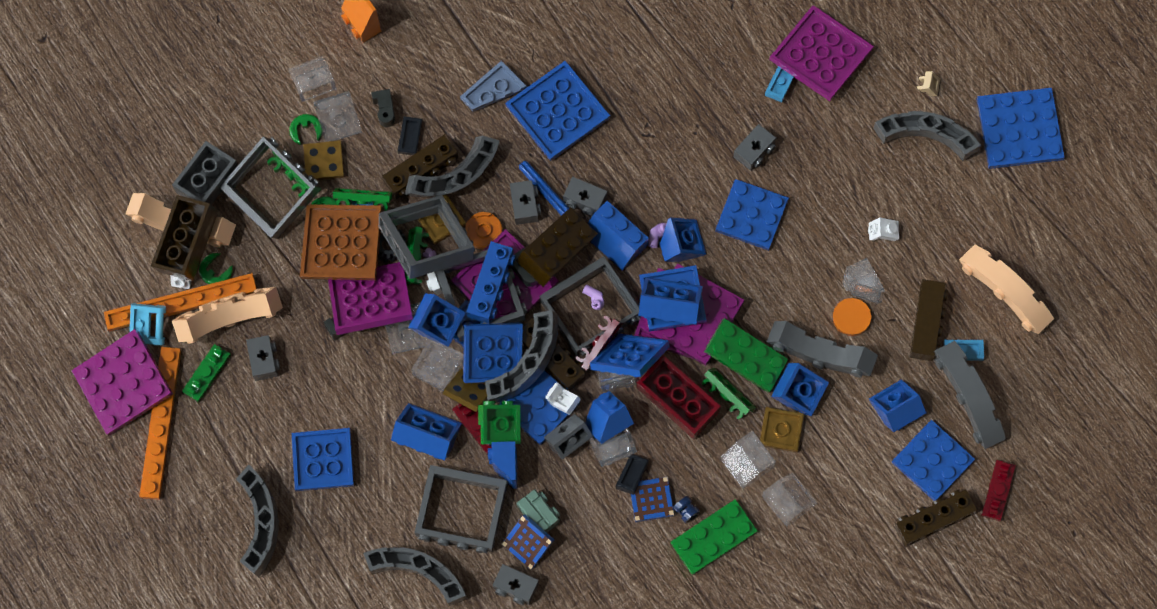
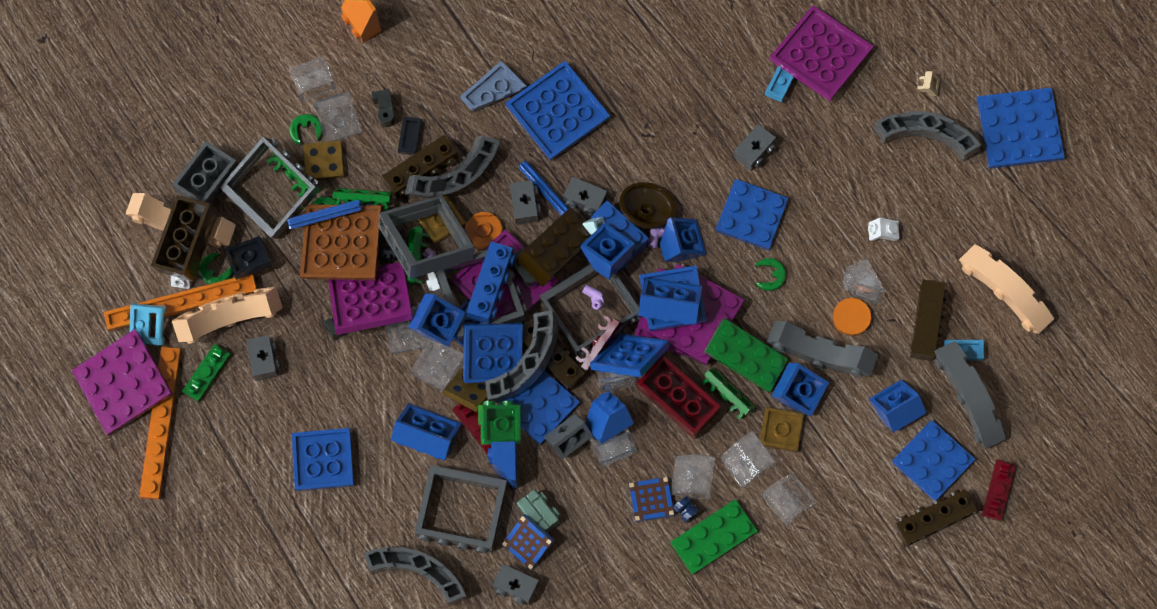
(248, 257): none -> black plate
(266, 522): dark grey brick -> none
(324, 214): none -> blue axle
(562, 399): white bracket -> none
(593, 224): none -> light aqua slope
(607, 250): none -> blue slope
(632, 474): black tile -> none
(647, 205): none -> dark brown dish
(692, 476): none -> clear slope
(780, 274): none -> green head

